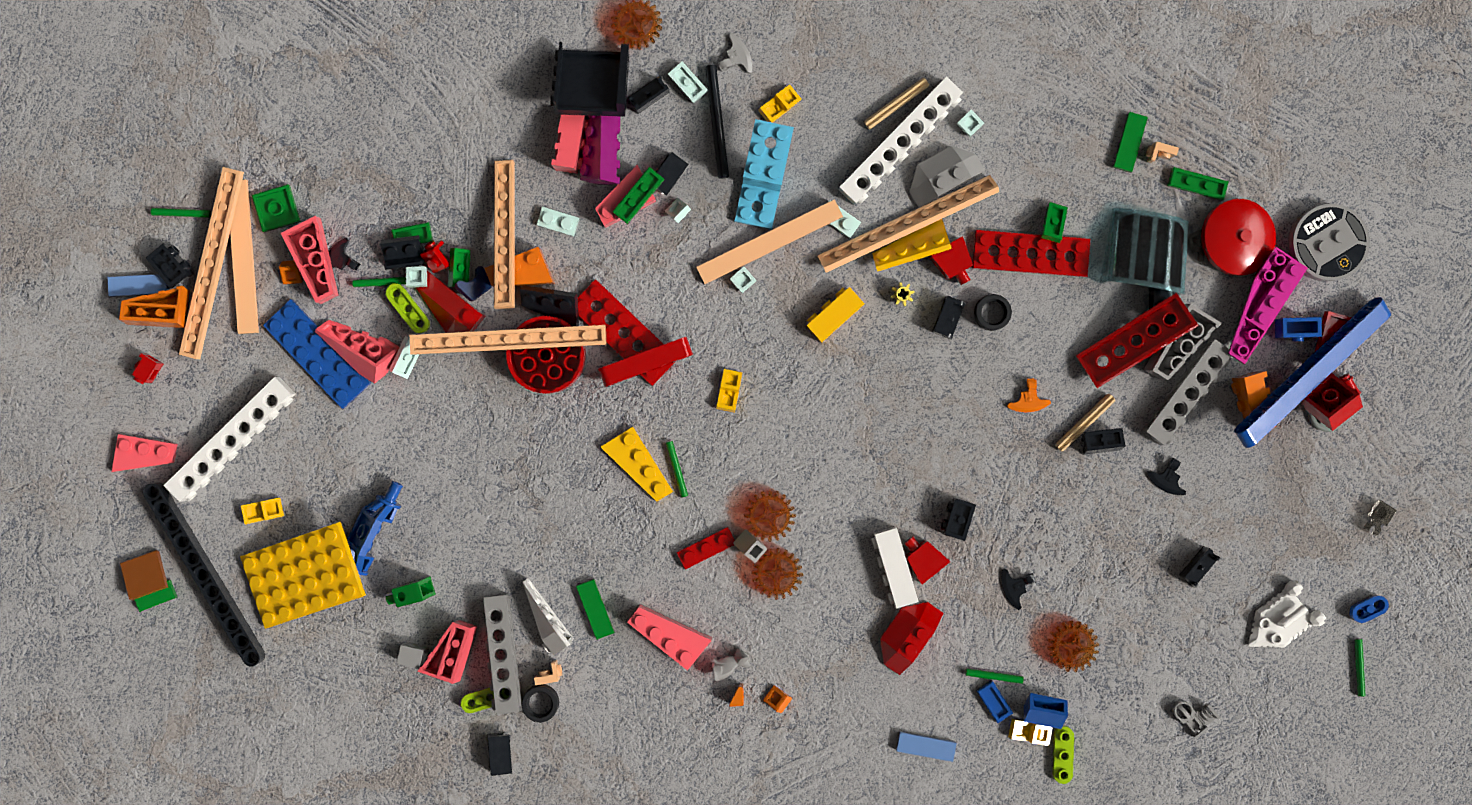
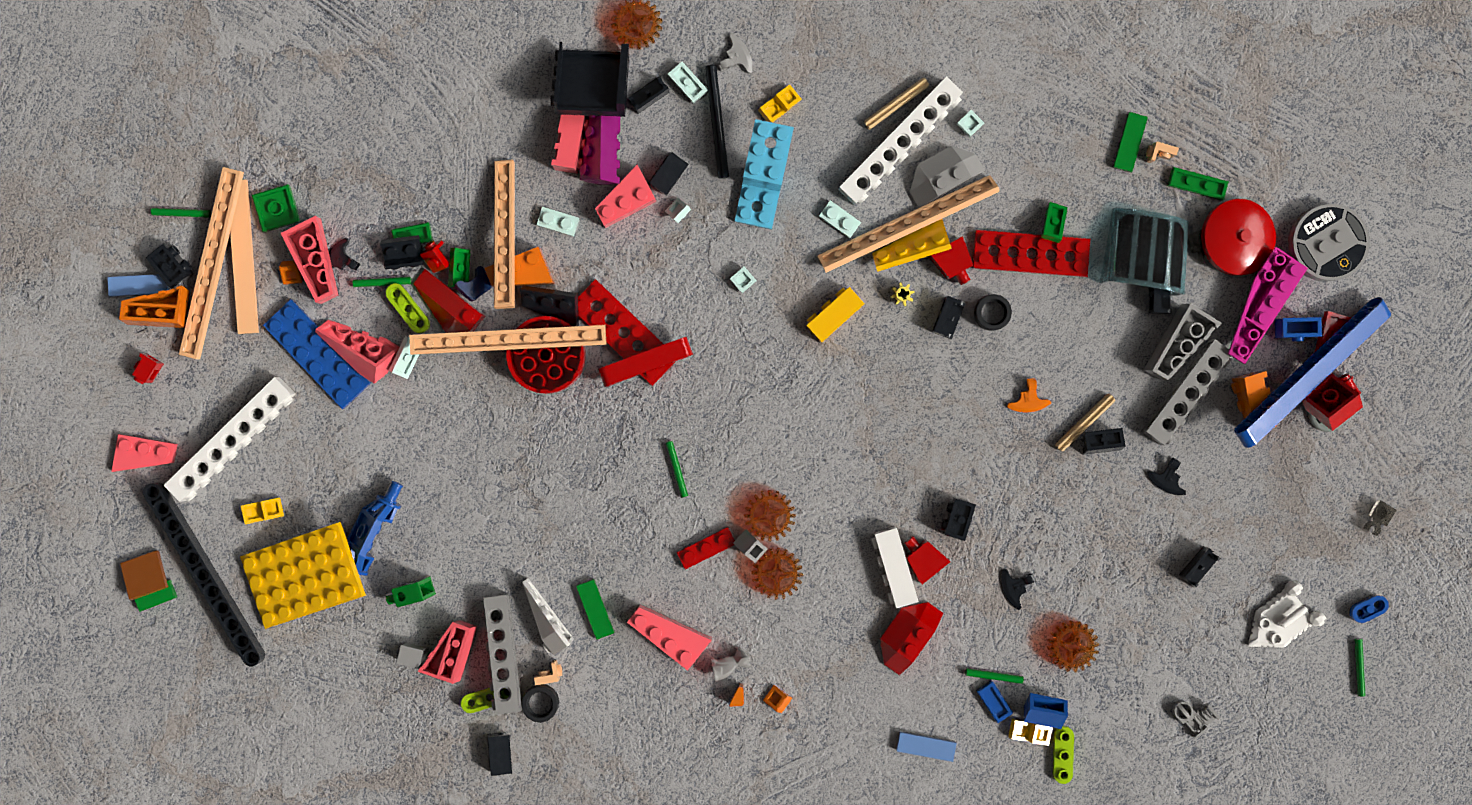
(416, 276): light aqua plate -> none
(636, 460): yellow wing -> none
(638, 195): green tile -> none
(729, 390): yellow slope -> none
(769, 241): light nougat tile -> none
(1137, 327): red plate -> none

